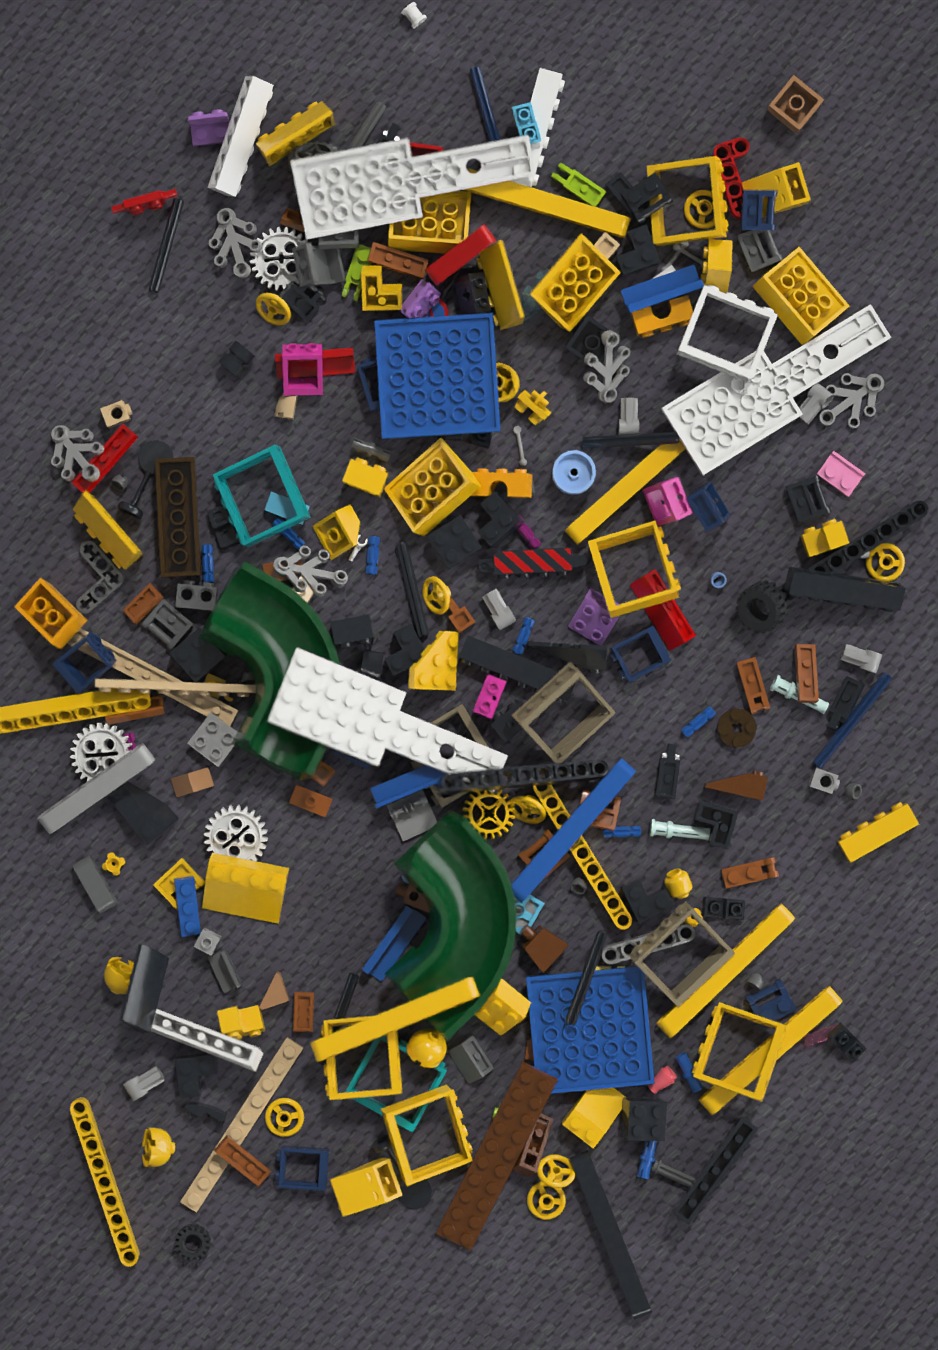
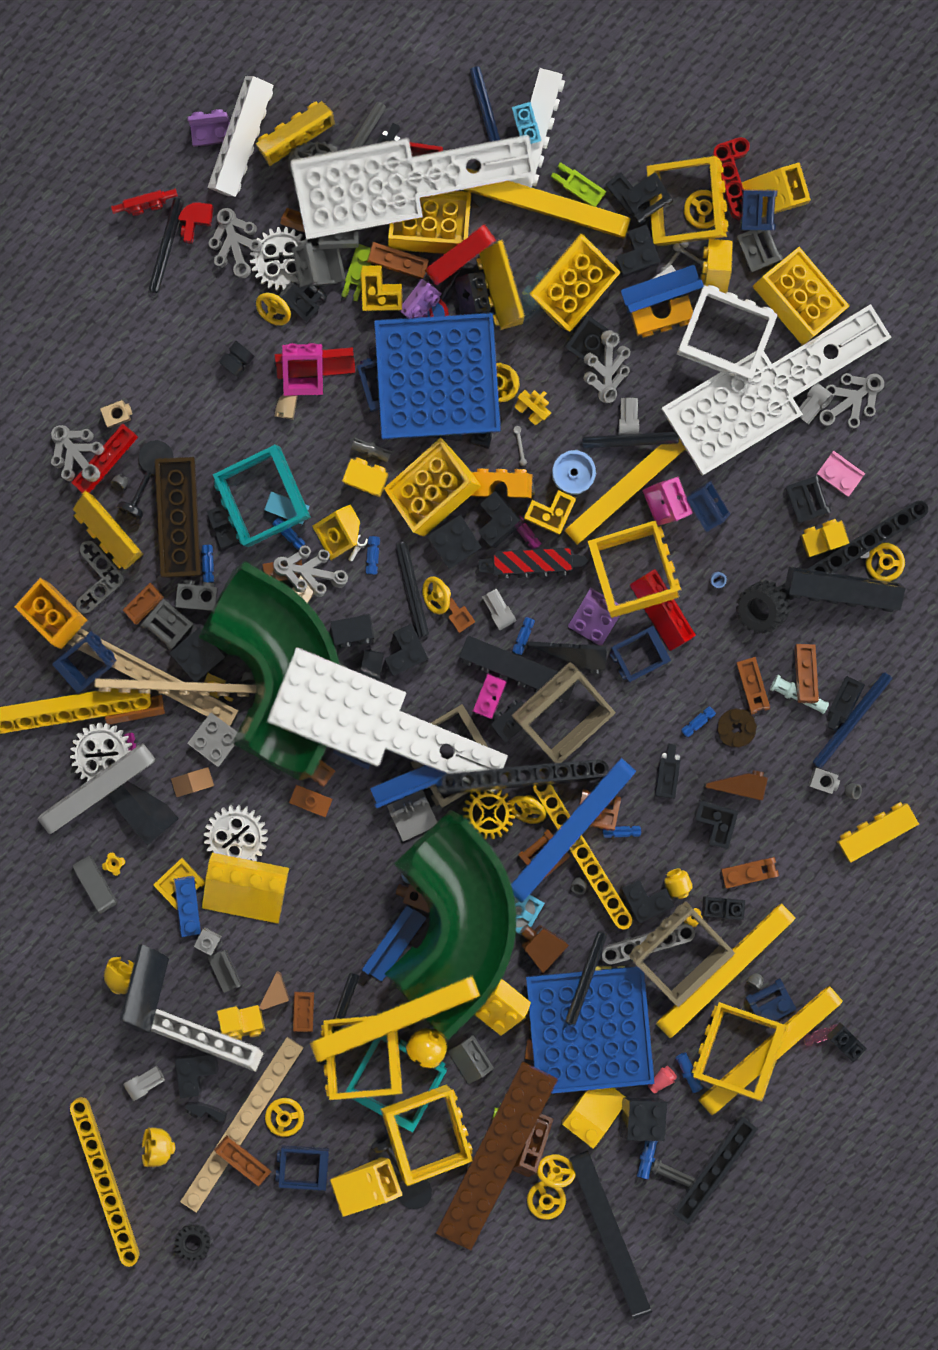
(194, 215): none -> red brick
(414, 15): white bush -> none
(437, 664): yellow plate -> none
(553, 517): none -> yellow brick
(607, 245): tan brick -> none
(669, 829): light aqua pin -> none
(795, 104): medium nougat brick -> none
(866, 659): light grey piece -> none

